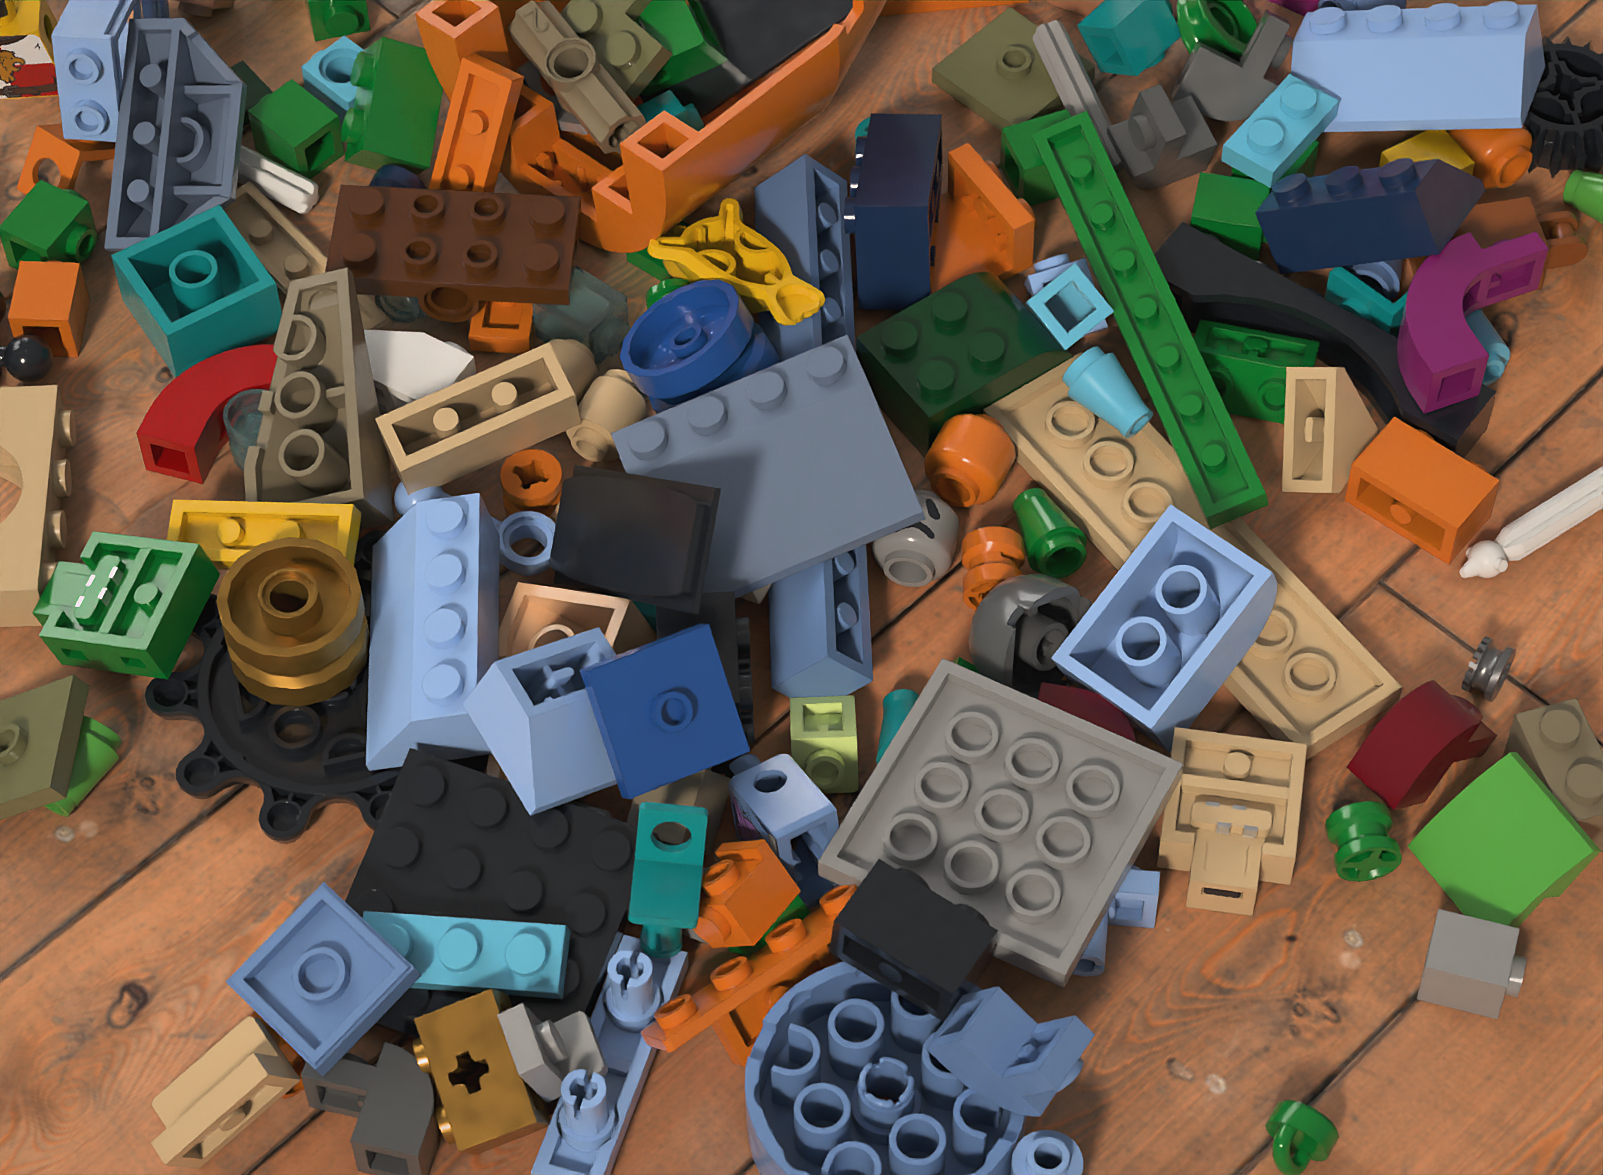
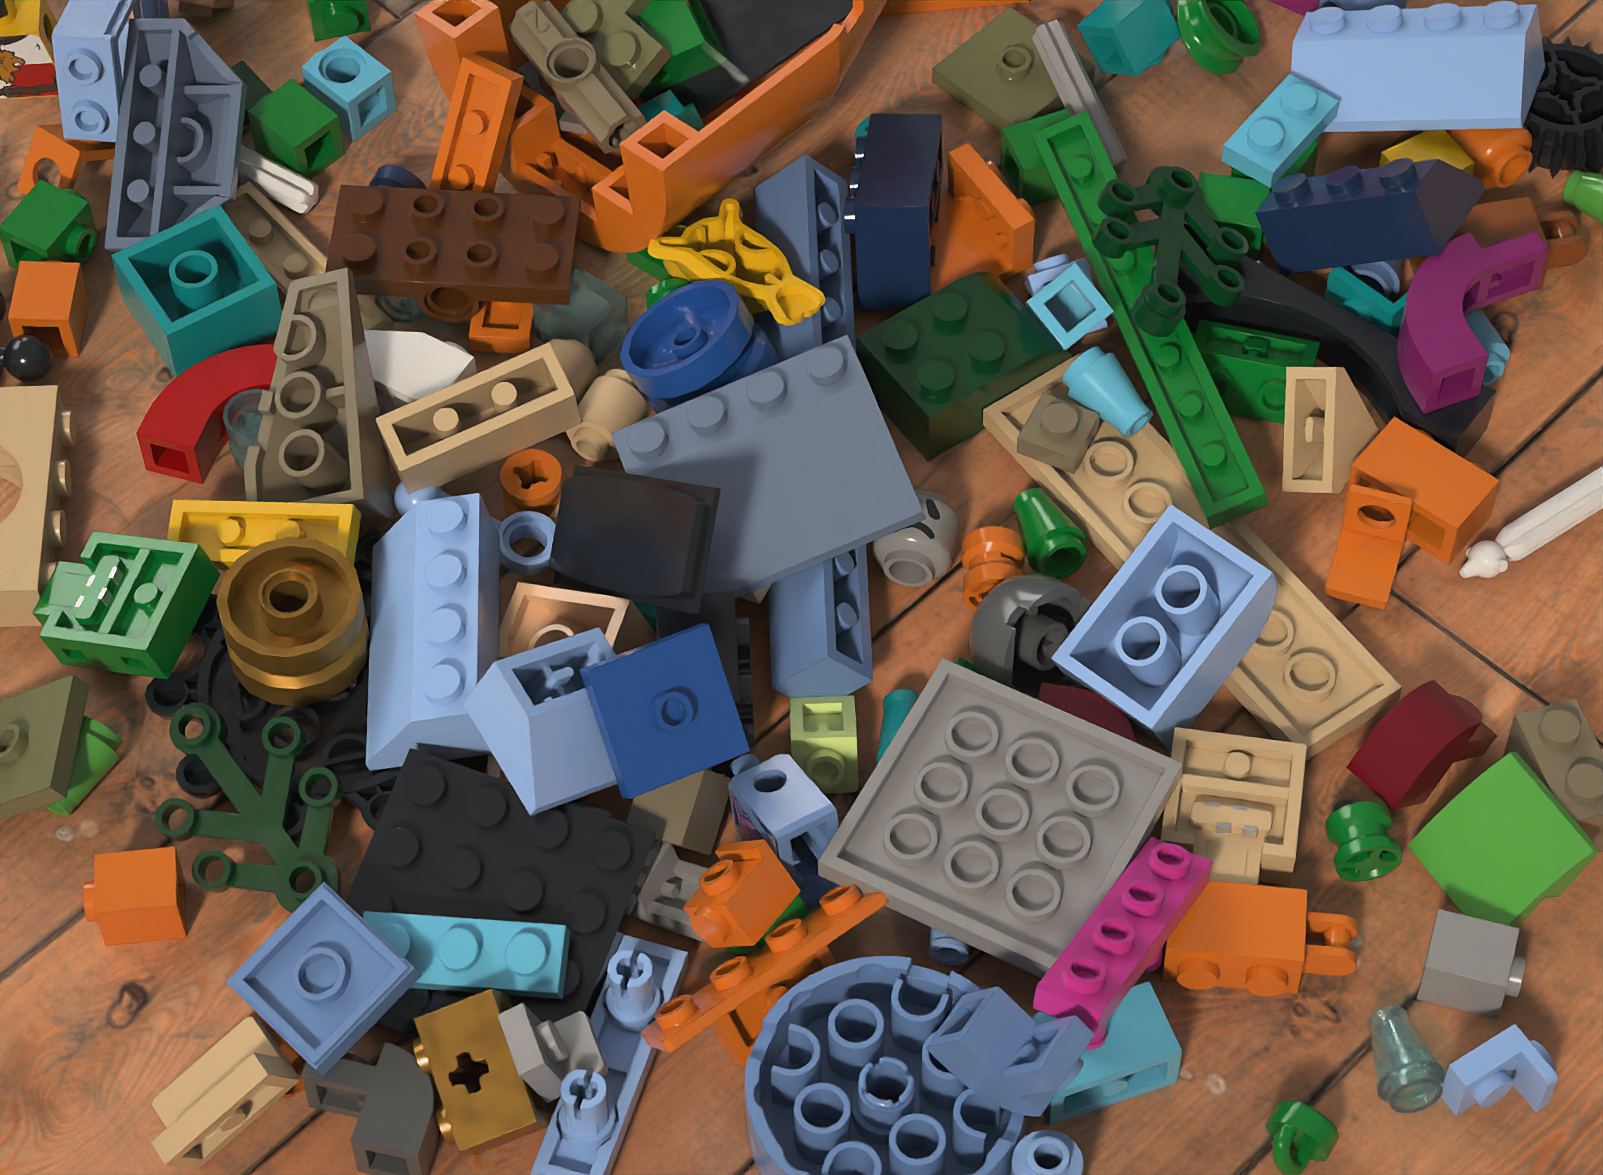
(137, 896): none -> orange brick
(260, 817): none -> dark green plant
(393, 107): green brick -> none
(667, 878): teal bracket -> none
(913, 939): black brick -> none
(969, 459): orange head -> none
(1058, 433): none -> dark tan plate
(1123, 936): none -> dark pink plate
(1134, 1059): none -> medium azure brick
(1162, 140): dark grey brick -> none
(1173, 197): none -> dark green plant
(1230, 87): dark grey brick -> none
(1256, 940): none -> orange brick
(1368, 548): none -> orange bracket
(1403, 1064): none -> clear light blue cone
(1489, 670): flat silver bush -> none
(1495, 1068): none -> light blue bracket

